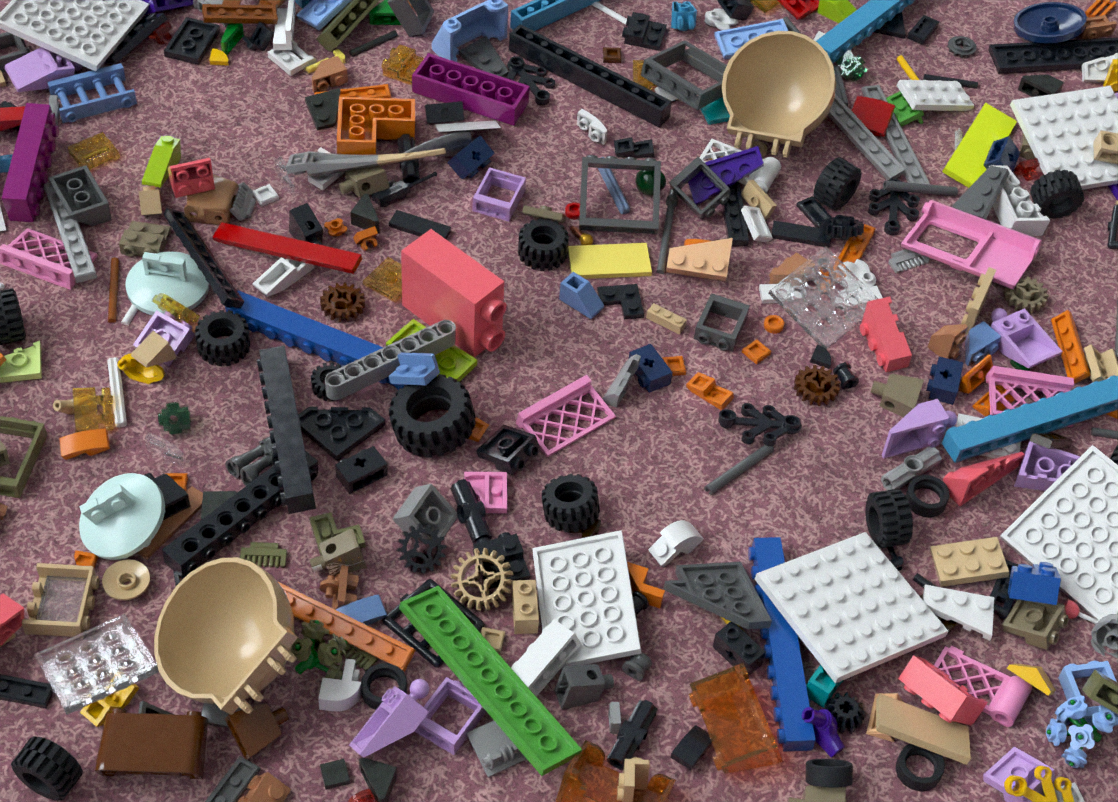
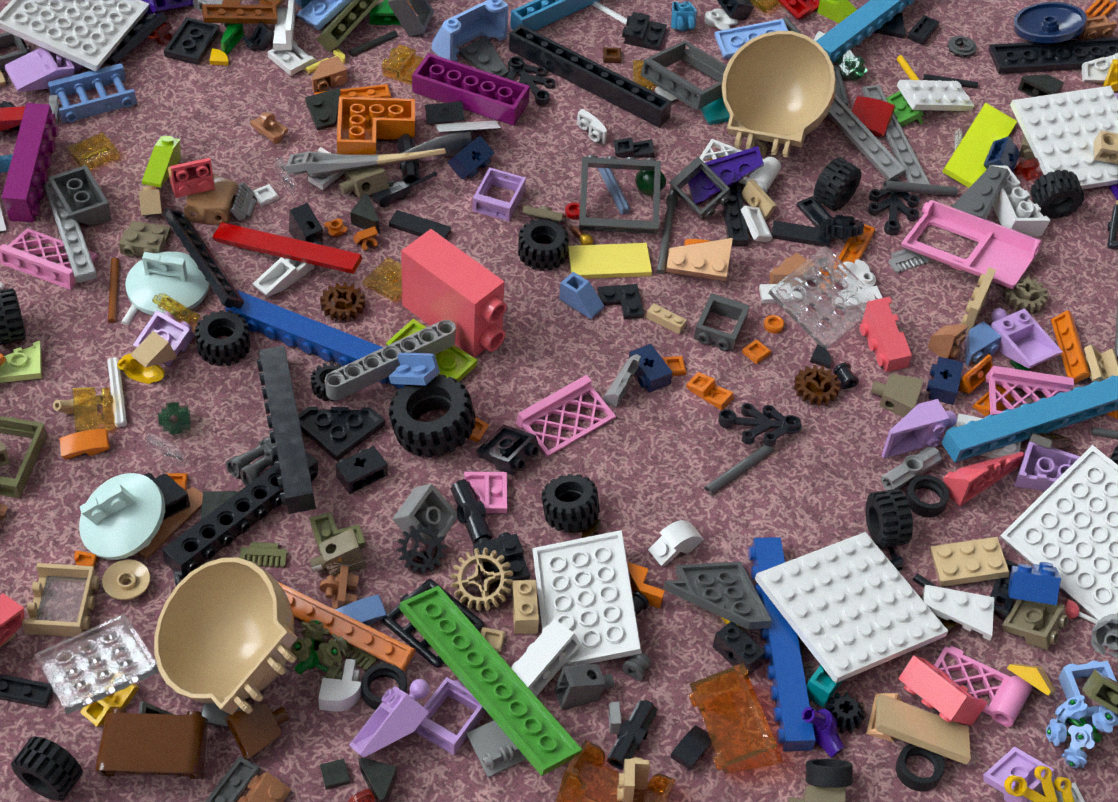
(268, 126): none -> nougat hips

